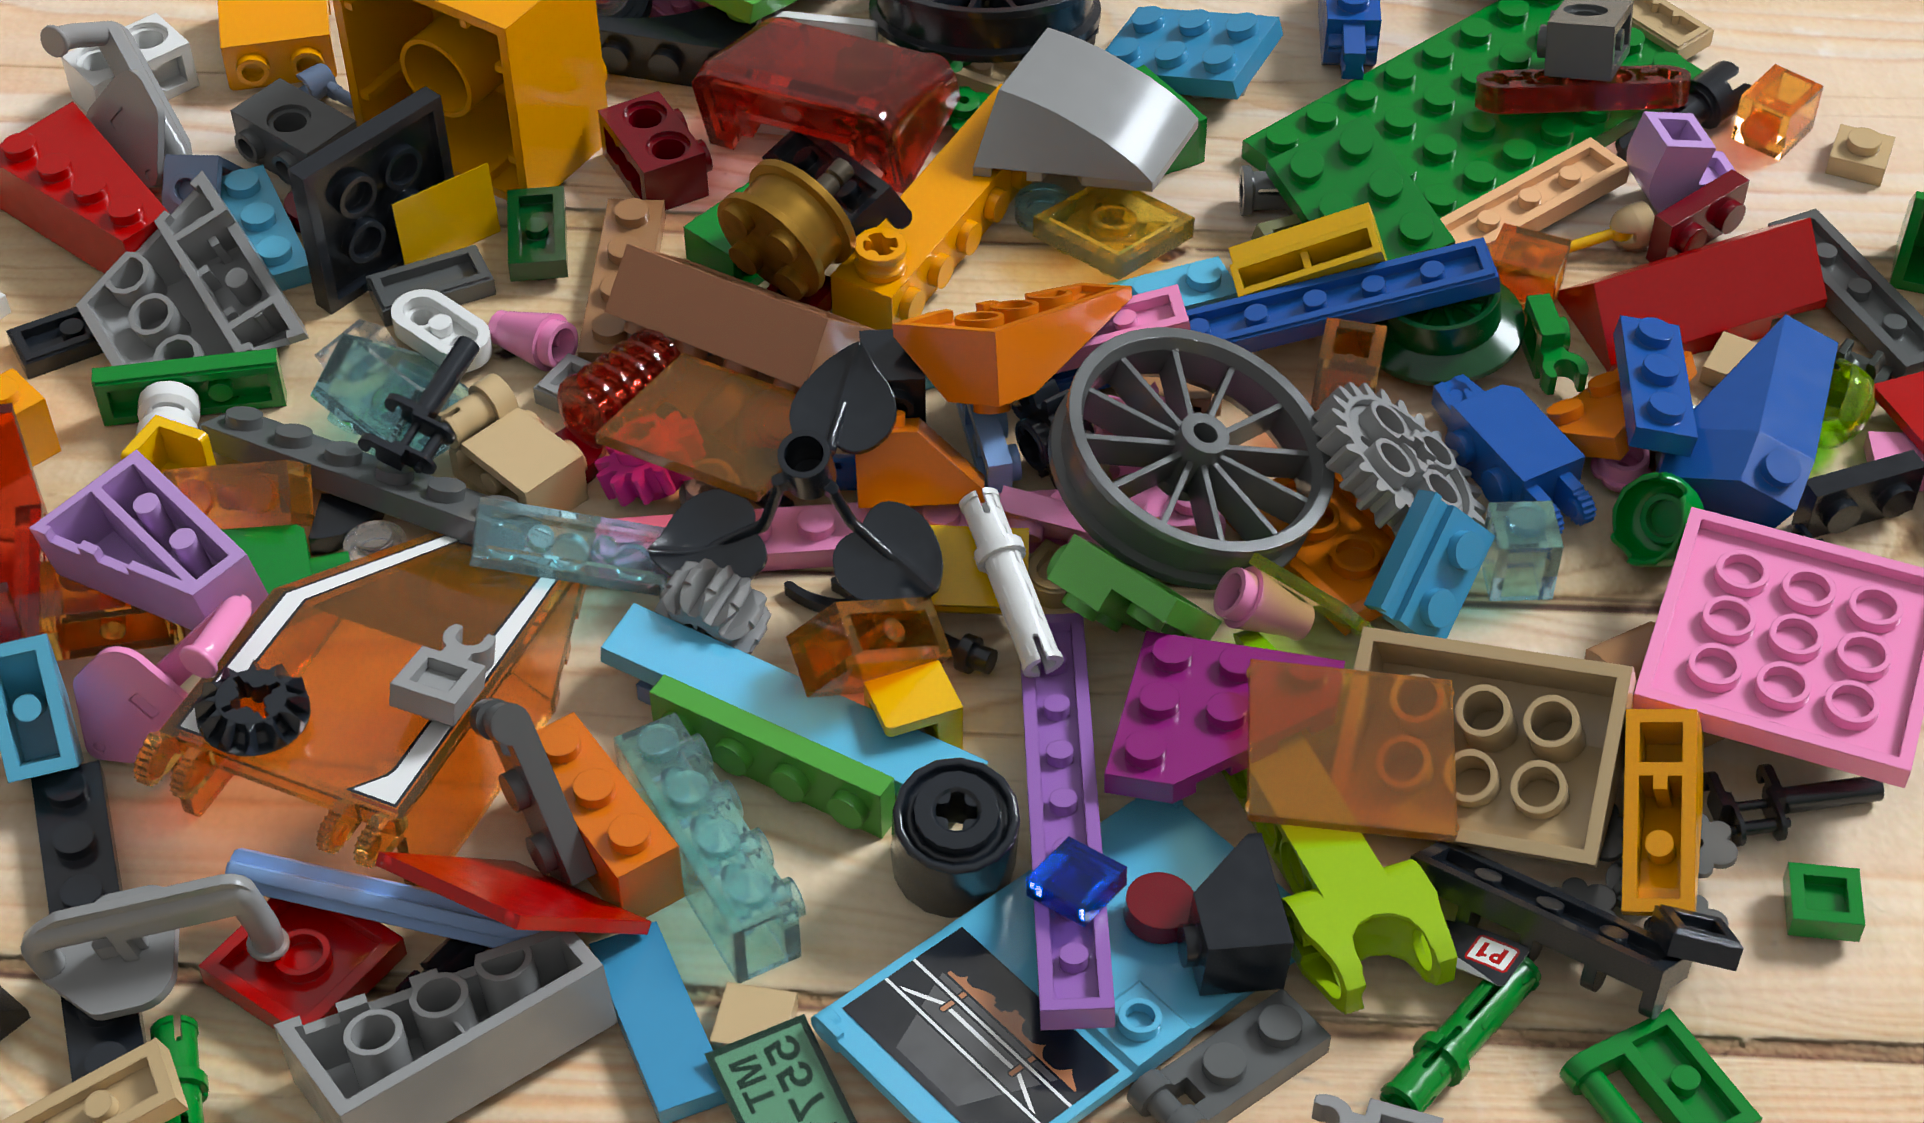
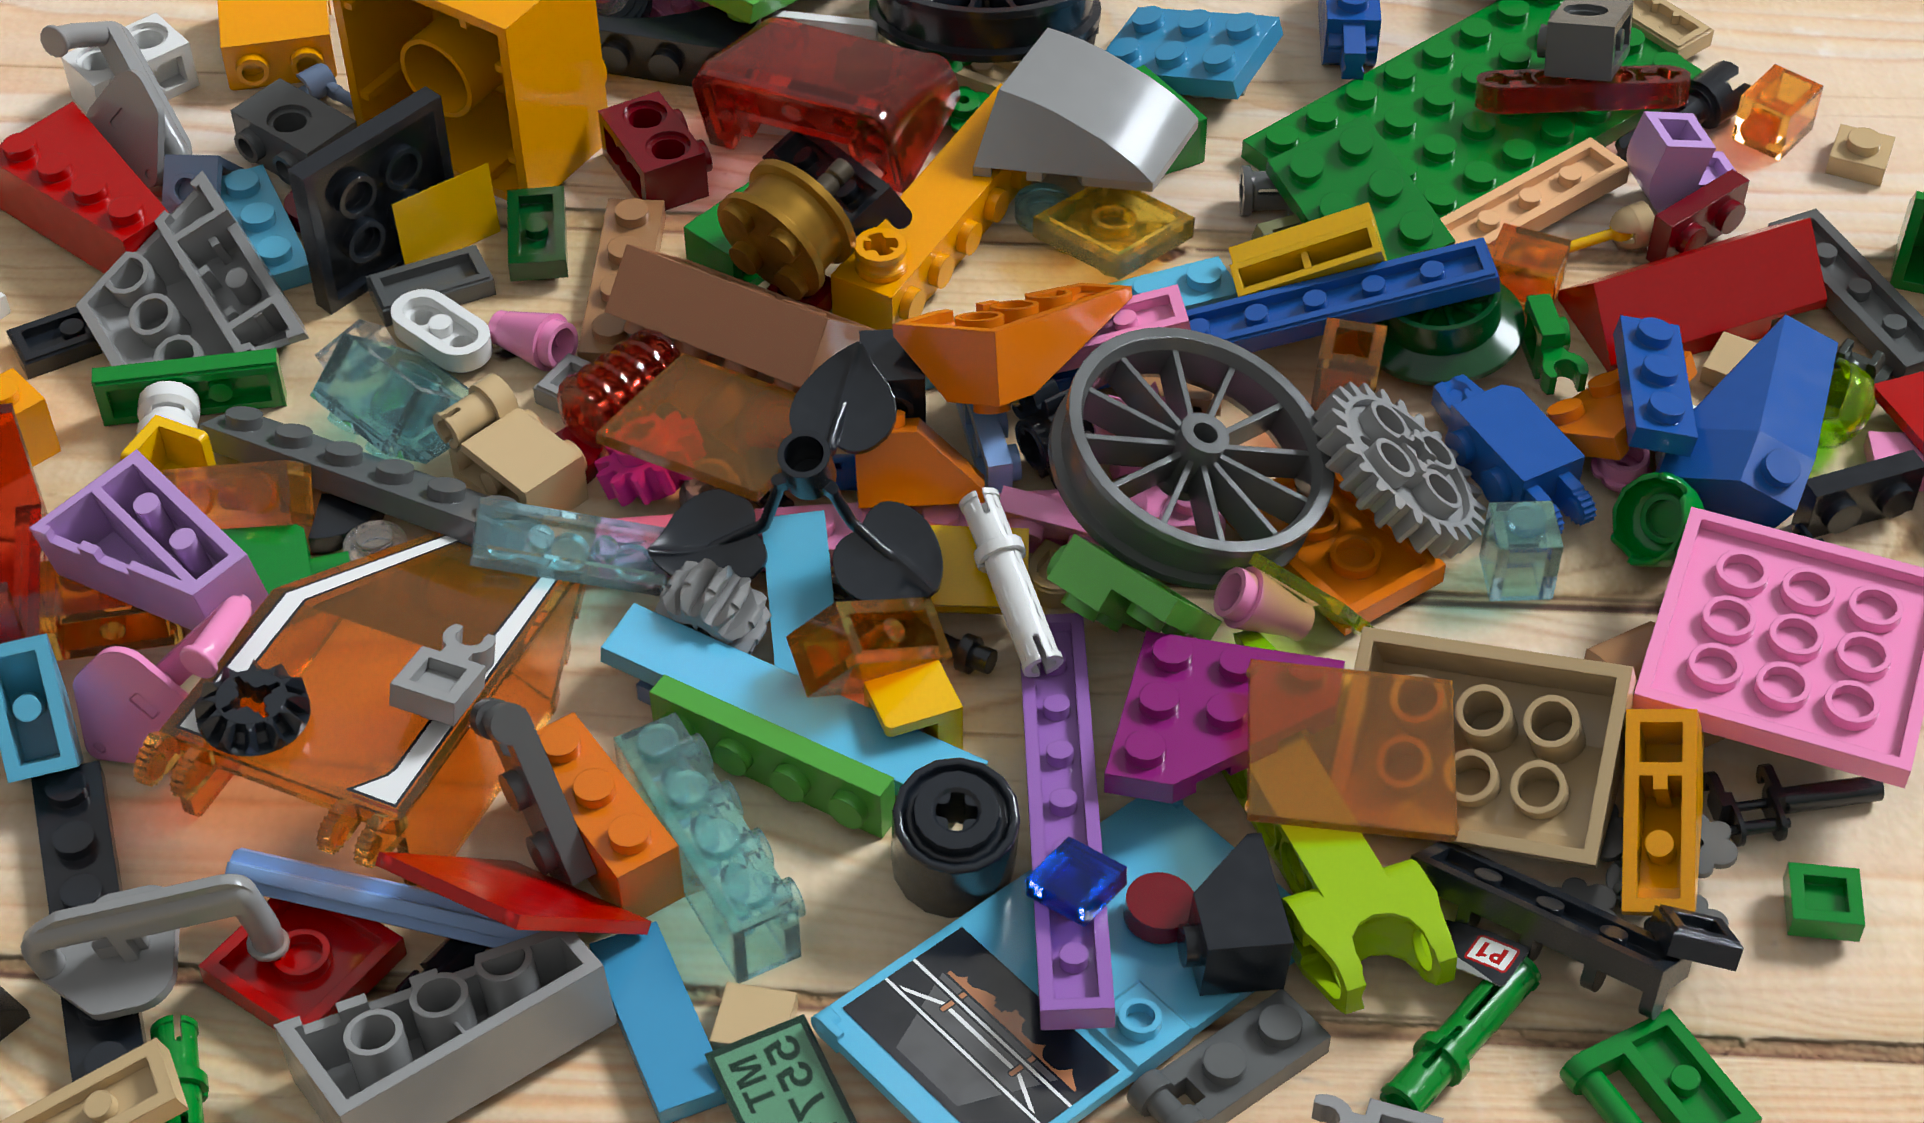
(422, 414): black piece -> none
(796, 577): none -> medium azure tile
(1429, 567): dark azure plate -> none

